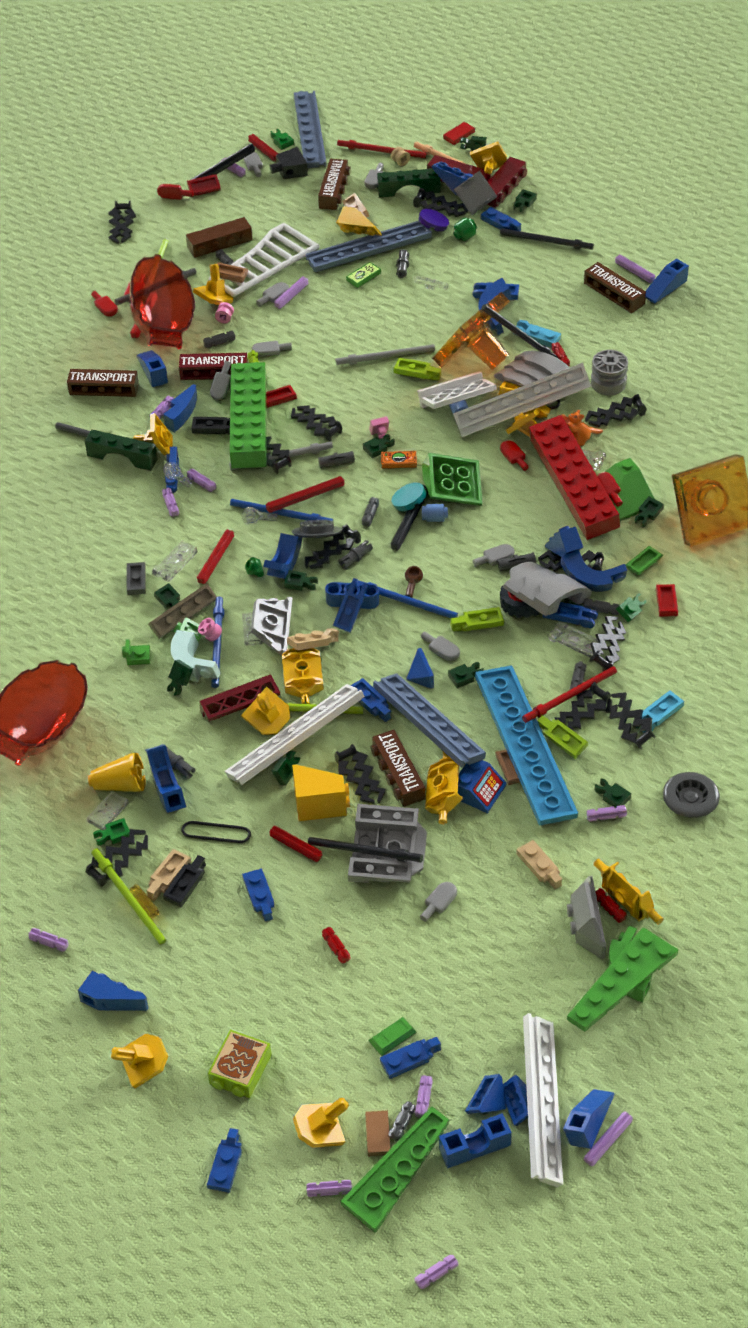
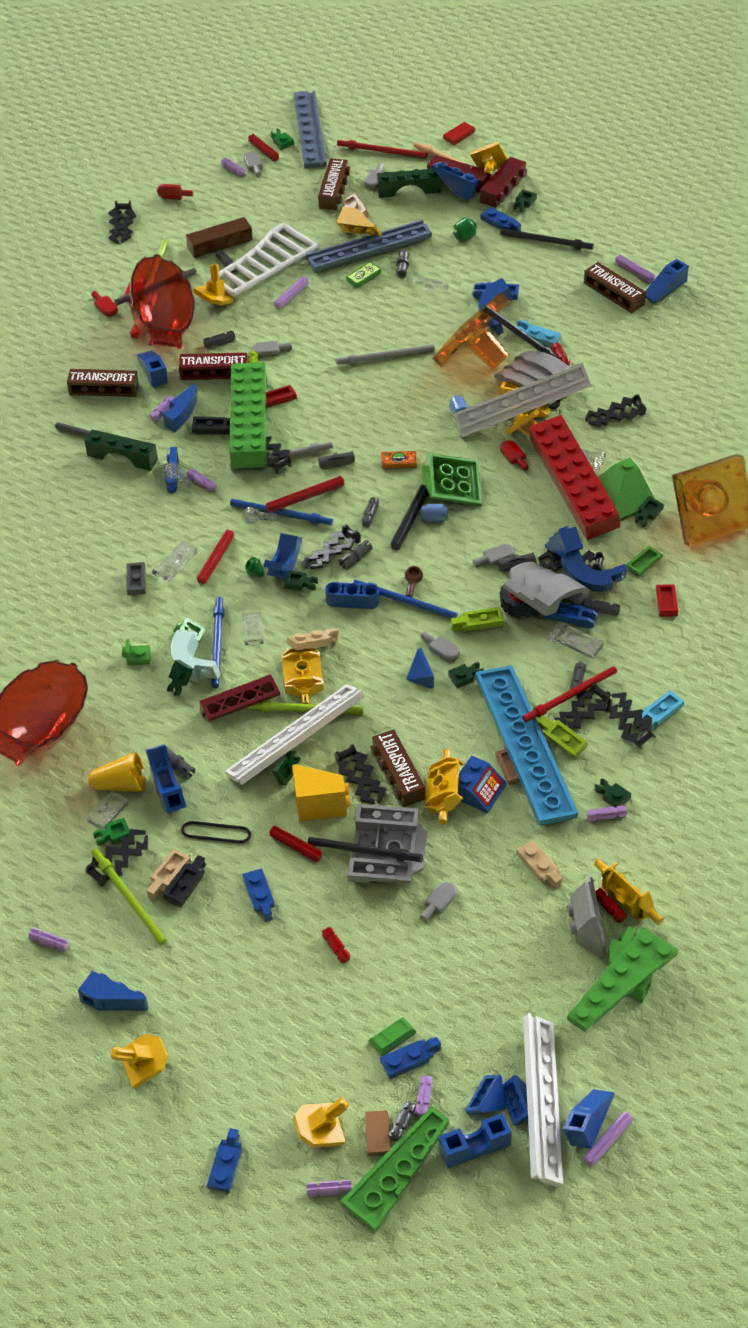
(144, 901): clear yellow axle -> none
(157, 435): yellow piece -> none
(167, 596): dark green plate -> none
(170, 502): lavender axle -> none
(185, 608): dark tan tile -> none
(204, 185): red tile -> none
(209, 629): bright pink wheel -> none
(221, 383): light grey piece -> none
(224, 312): bright pink wheel -> none
(227, 162): black axle -> none
(232, 272): medium nougat tile -> none
(239, 1064): brick -> none
(267, 713): yellow piece -> none
(272, 622): light grey wing -> none
(273, 293): light grey piece -> none
(290, 164): black torso -> none
(316, 529): dark grey wheel -> none
(319, 431): black piece -> none
(350, 607): blue hinge -> none
(373, 700): blue hinge -> none
(376, 446): dark green plate -> none
(379, 426): bright pink tile -> none
(400, 156): tan wheel -> none
(408, 496): teal tile -> none
(417, 369): lime hinge -> none
(429, 720): sand blue plate -> none
(434, 219): dark purple tile -> none
(436, 1271): lavender axle -> none
(445, 205): black piece -> none
(455, 390): white fence -> none
(475, 142): dark green plate -> none
(475, 193): light grey piece -> none
(579, 429): orange animal -> none
(601, 645): piece -> none
(609, 372): light grey wheel -> none
(610, 487): red piece -> none
(630, 608): green plate -> none
(690, 800): dark grey wheel -> none

